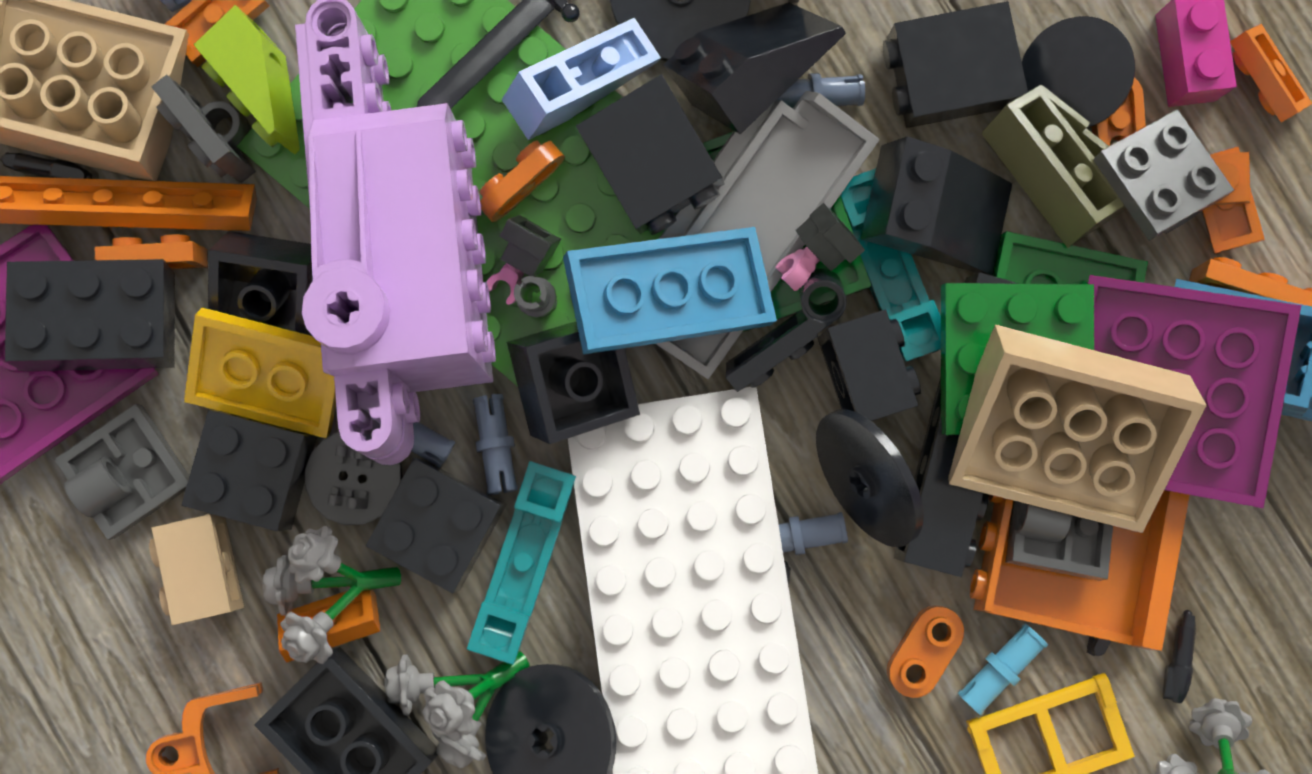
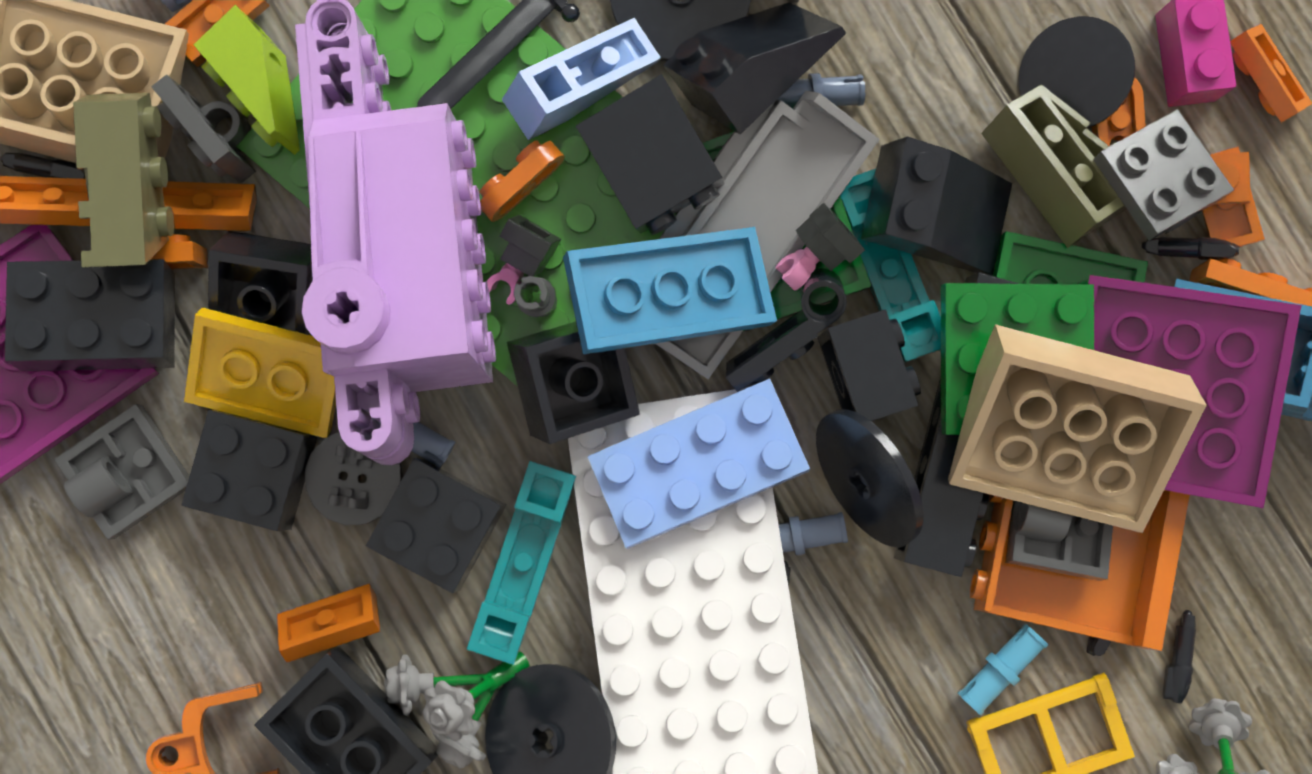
(122, 178): none -> olive wedge
(196, 568): tan brick -> none
(309, 559): light grey plant -> none
(495, 444): sand blue pin -> none
(698, 463): none -> light blue plate
(922, 649): orange plate -> none
(954, 64): black brick -> none
(1202, 248): none -> black piece

